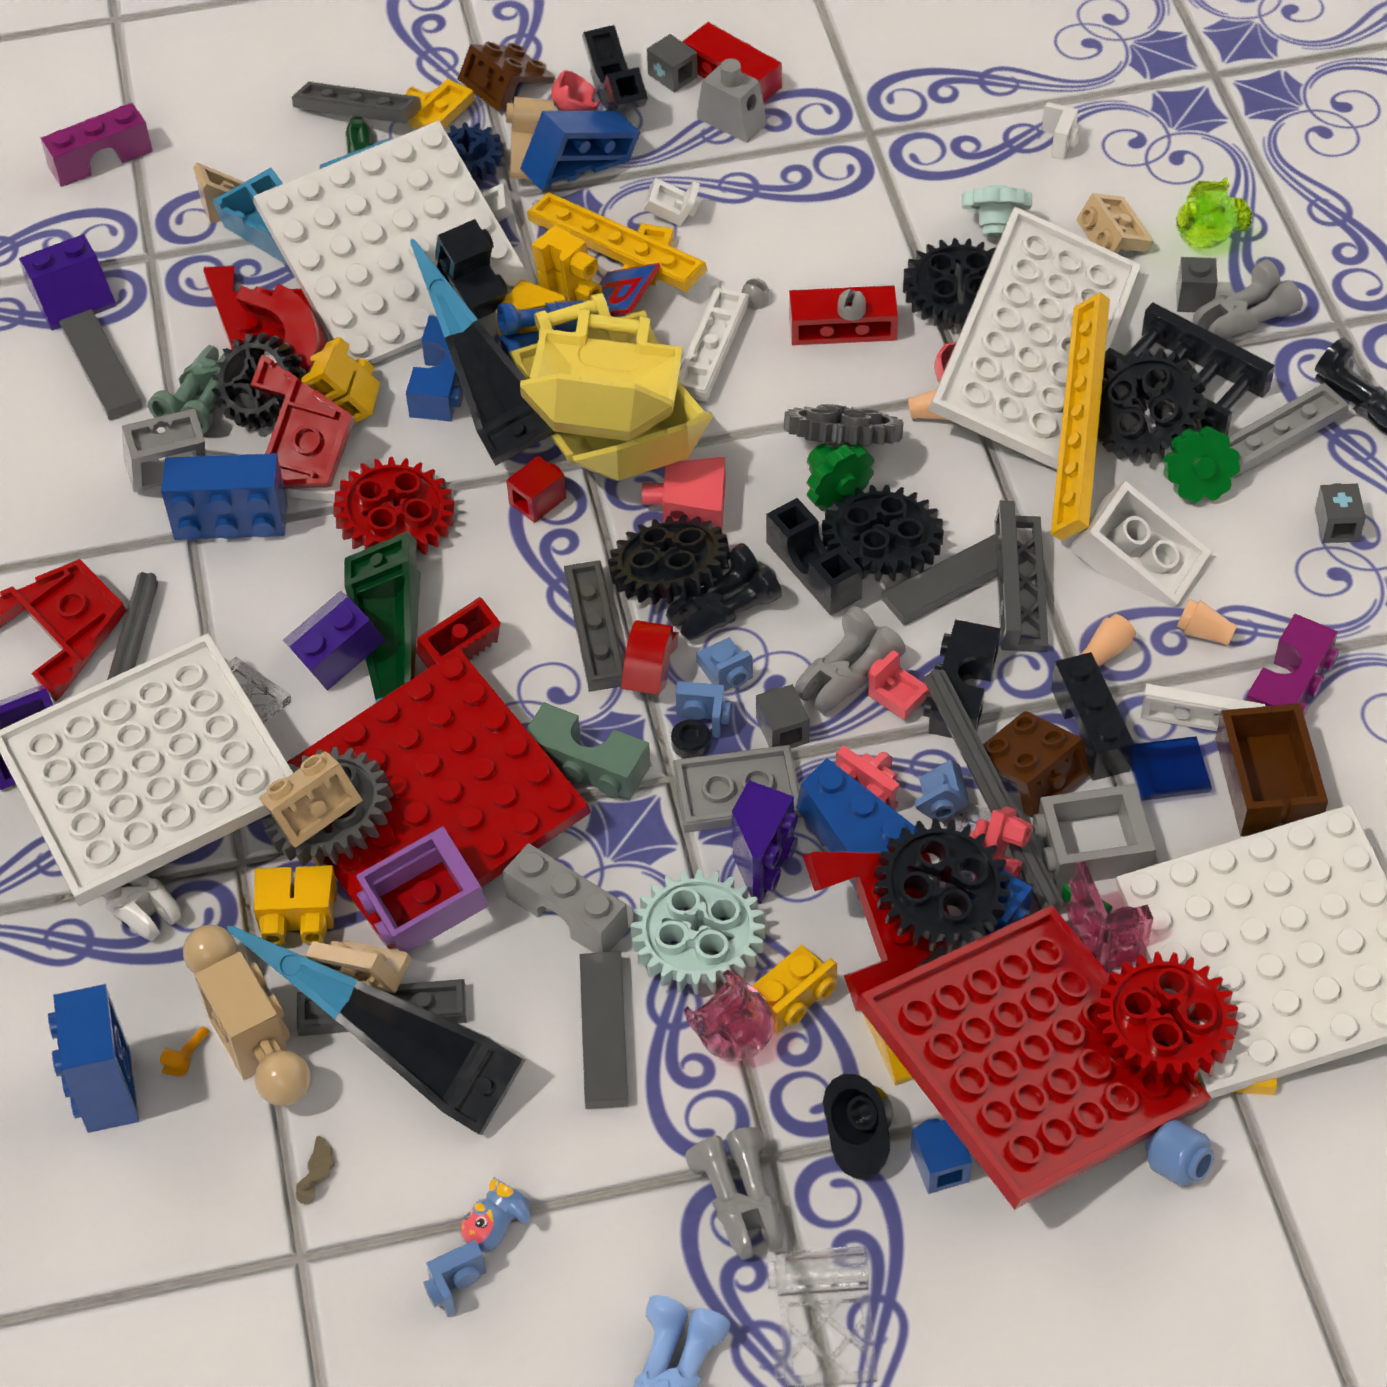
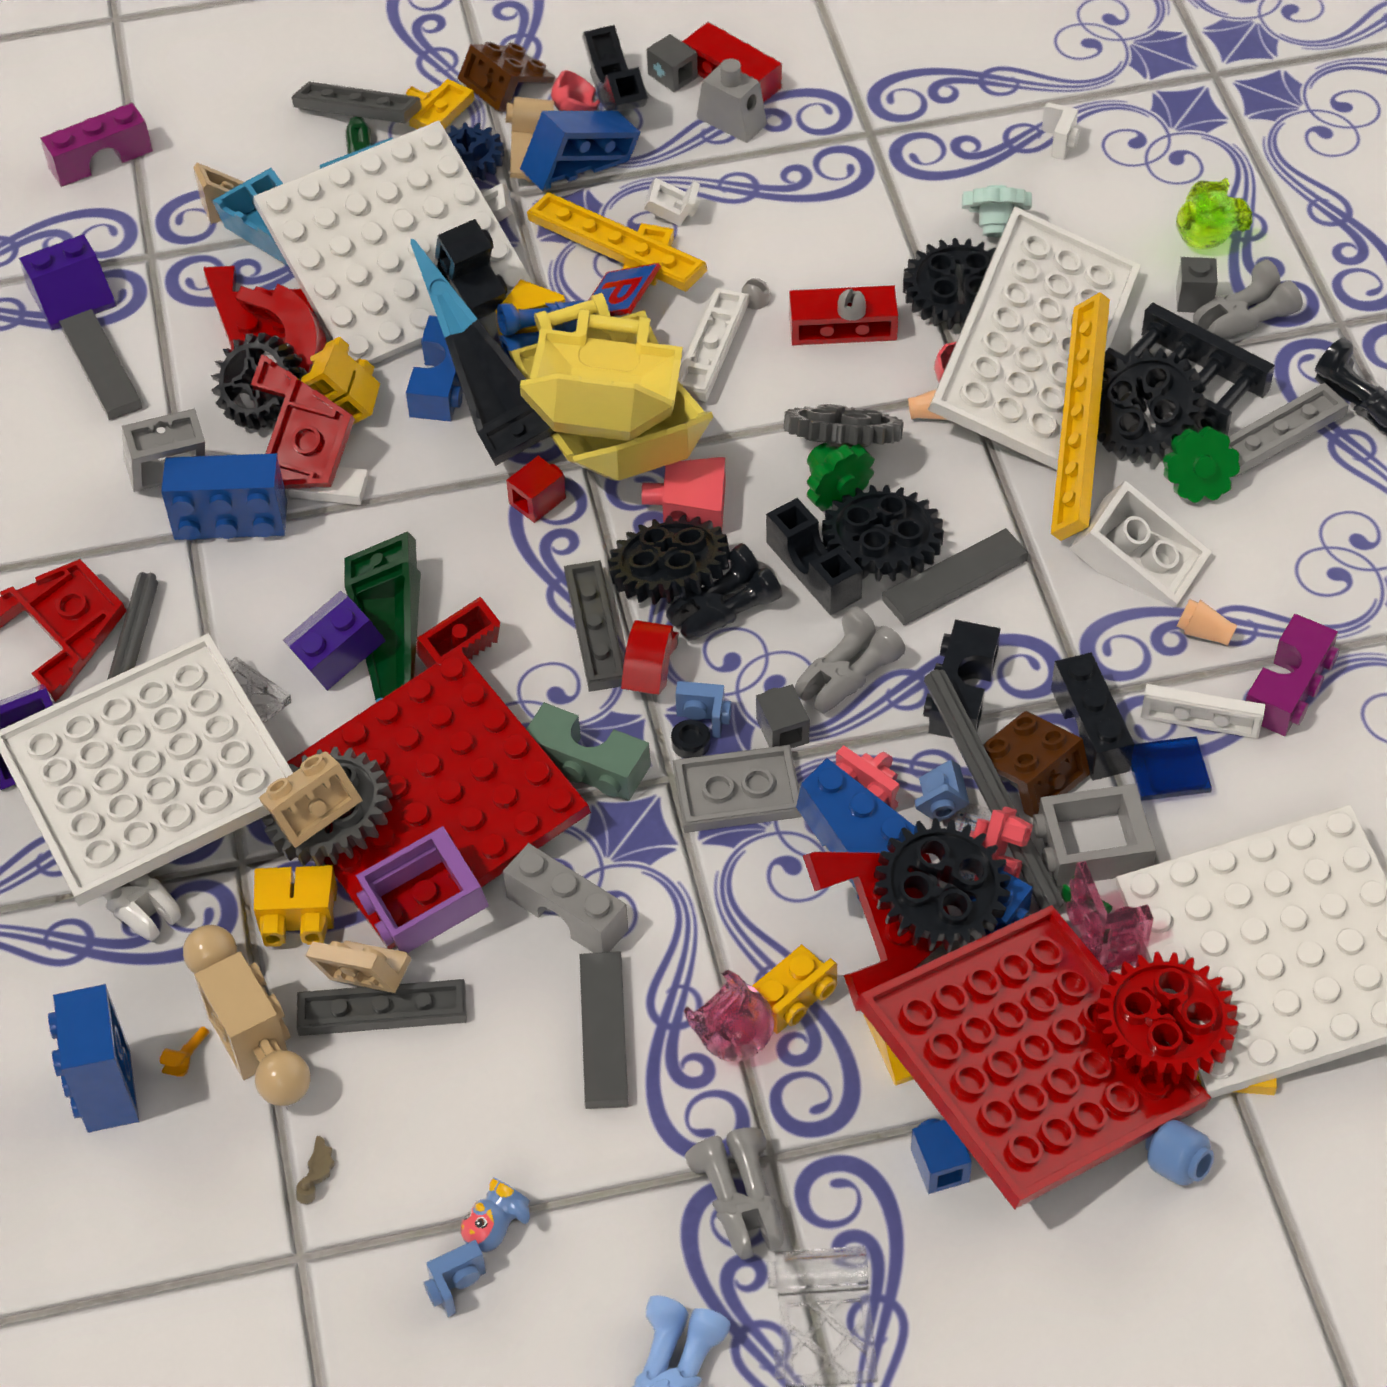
(193, 381): sand green piece -> none
(391, 502): red gear -> none
(440, 1058): black plate -> none
(565, 265): yellow hips -> none
(697, 930): light aqua gear -> none
(726, 664): medium blue bracket -> none
(763, 836): dark purple slope -> none
(858, 1124): black piece -> none
(895, 687): coral bracket -> none
(1011, 581): dark grey fence -> none
(1111, 639): light nougat cone -> none
(1113, 224): tan bracket -> none
(1269, 766): reddish brown piece -> none
(1340, 513): dark grey brick -> none

